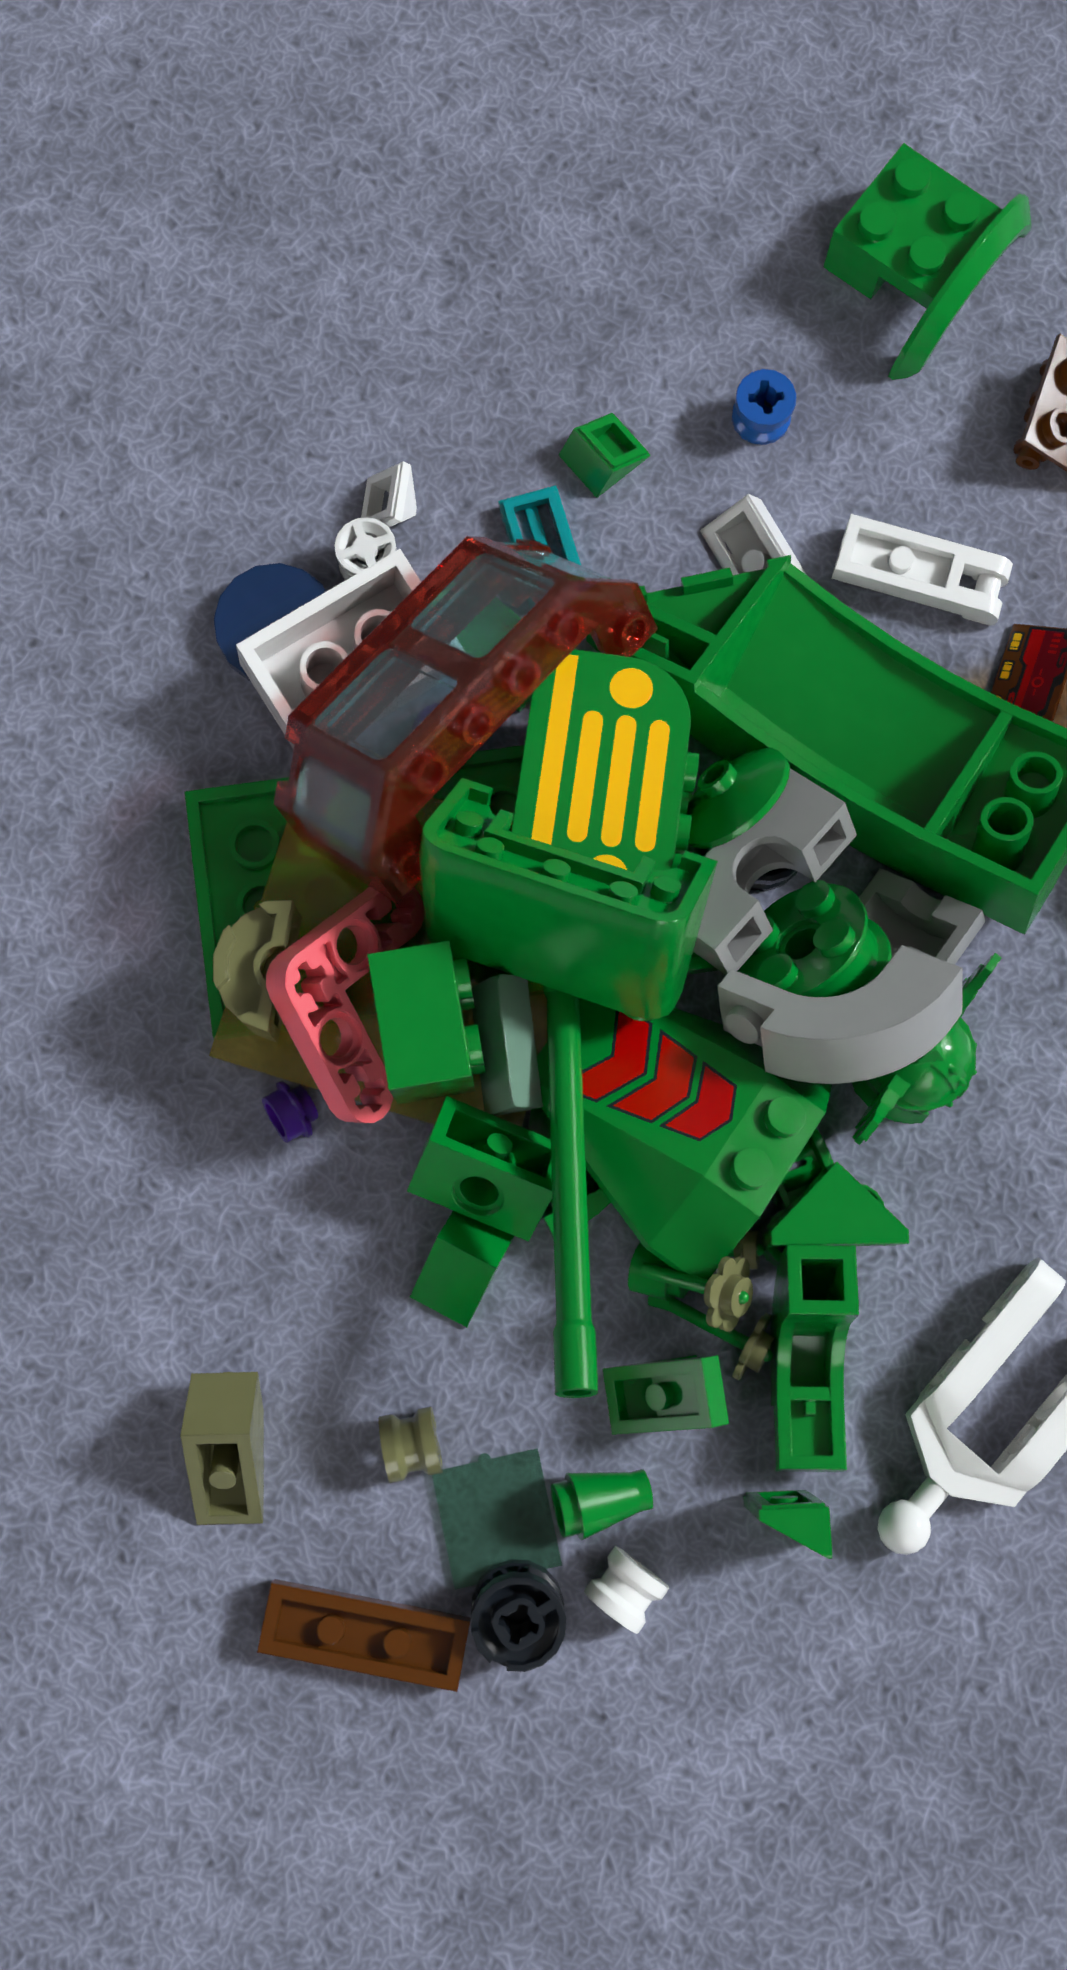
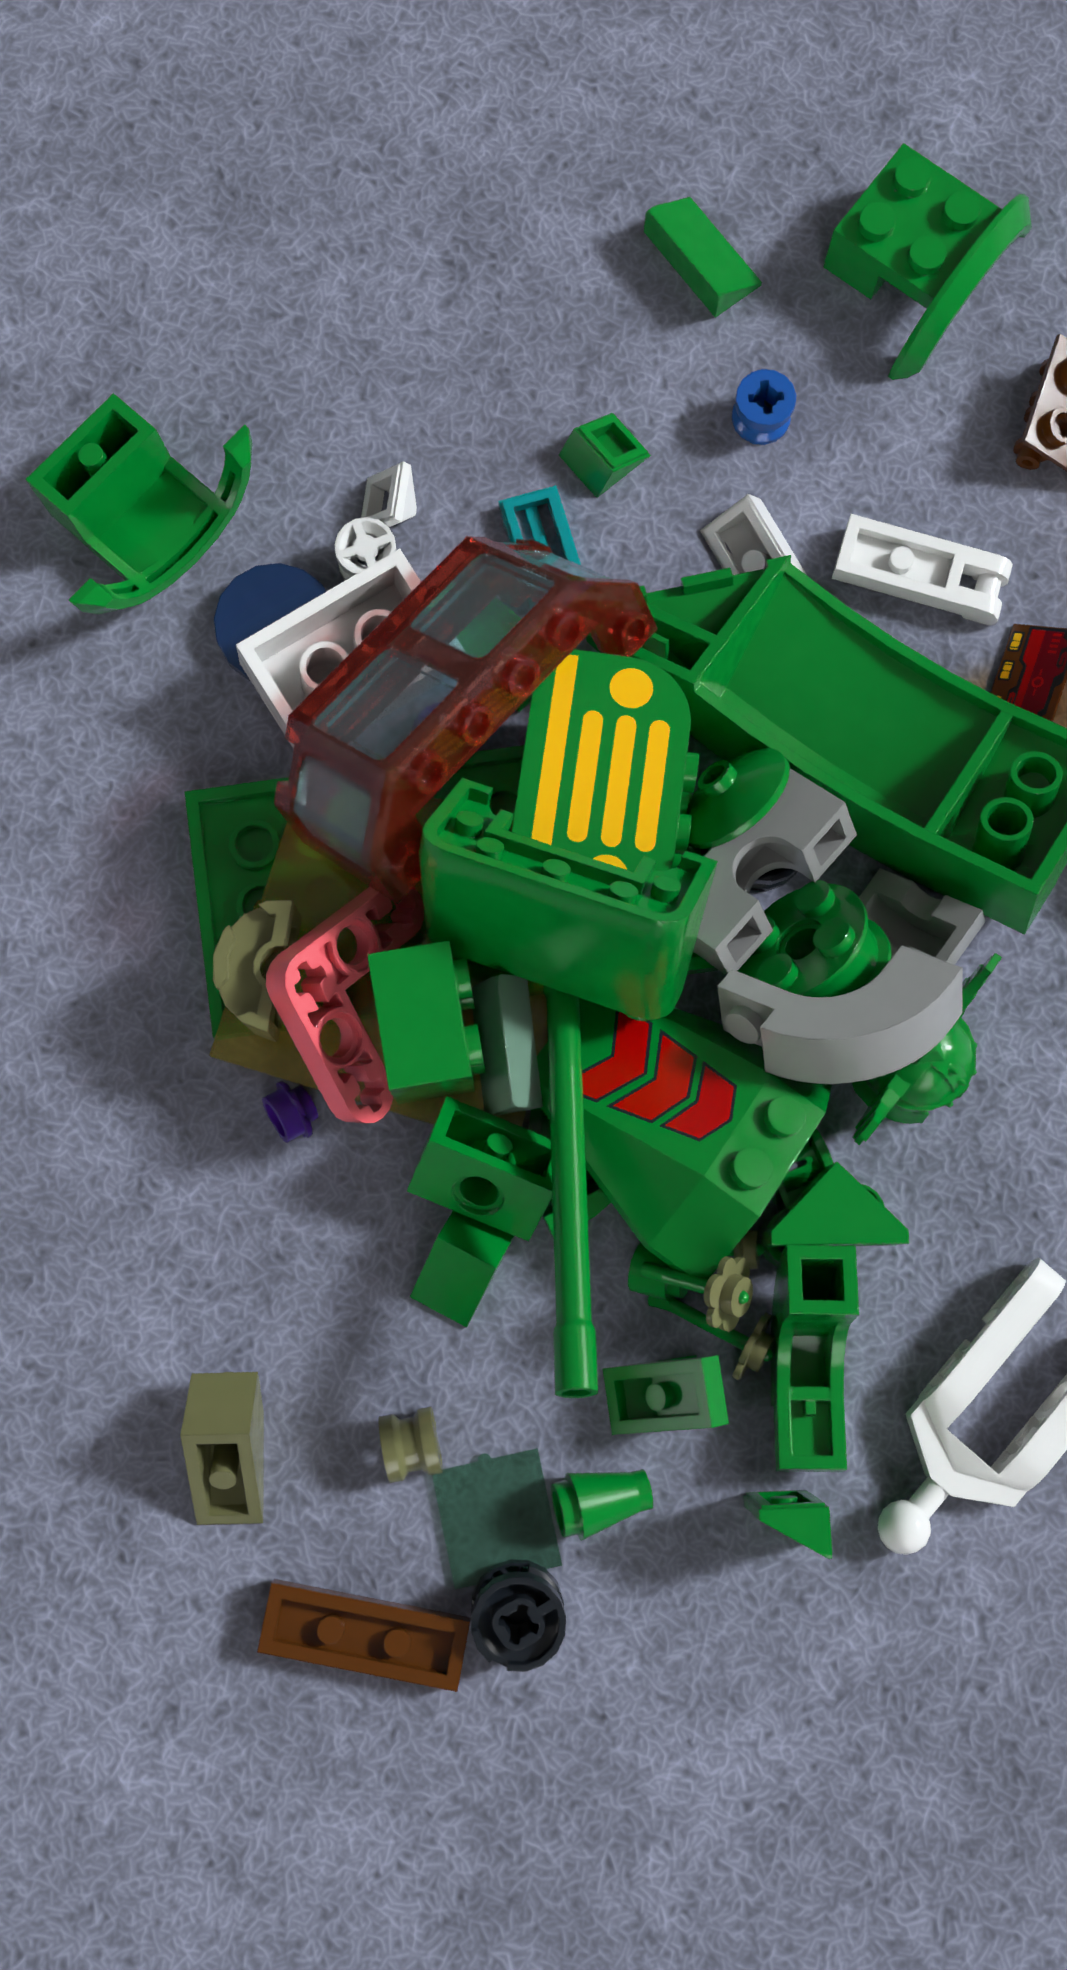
(136, 503): none -> green piece
(626, 1590): white wheel -> none
(700, 254): none -> green slope

